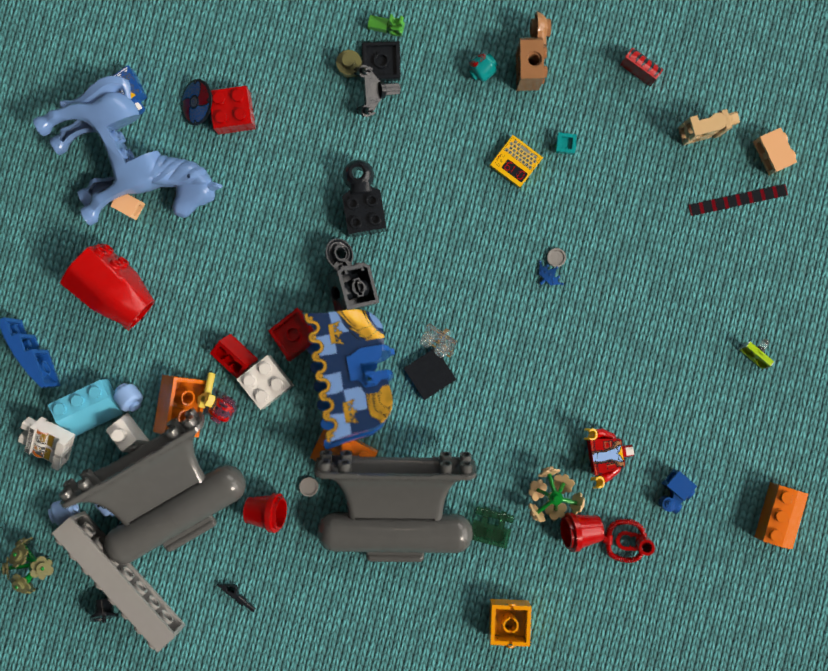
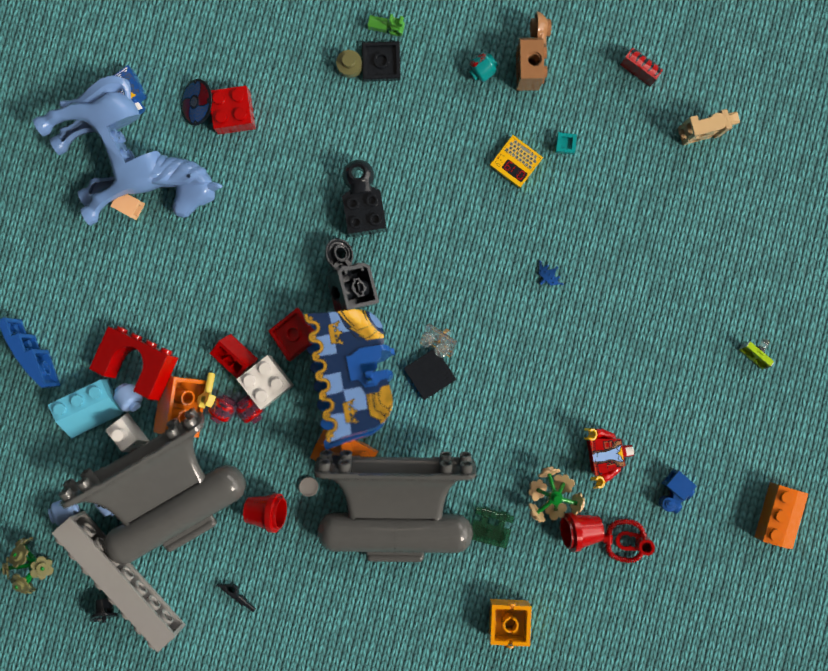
(47, 441): white hips -> none
(108, 285): red animal -> none
(156, 362): none -> red arch
(248, 411): none -> clear pink head
(373, 90): axle -> none
(556, 257): light grey piece -> none
(738, 200): black sticker -> none
(775, 151): light nougat brick -> none

